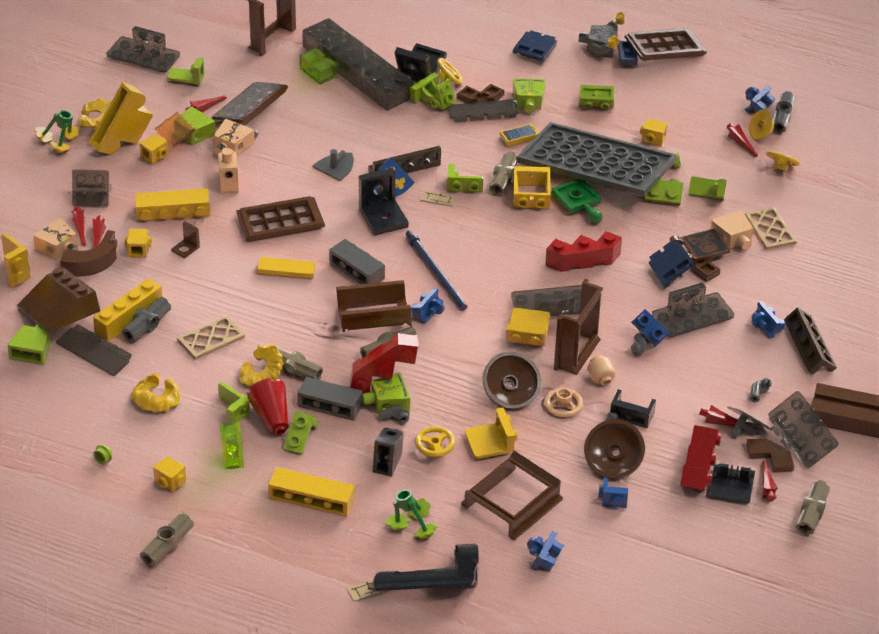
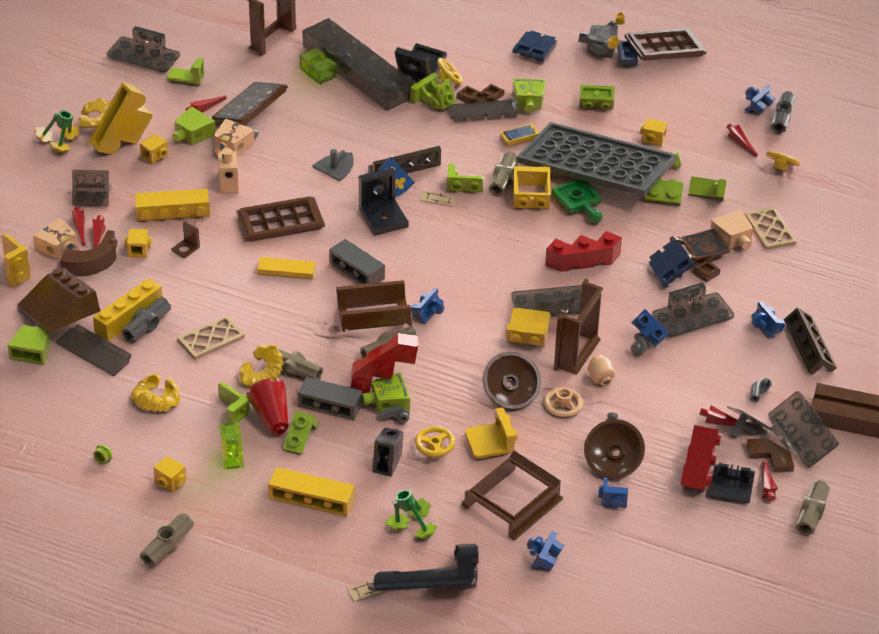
(175, 129): clear orange piece -> none
(415, 241): dark blue bar -> none
(633, 413): black panel -> none
(761, 125): yellow piece -> none

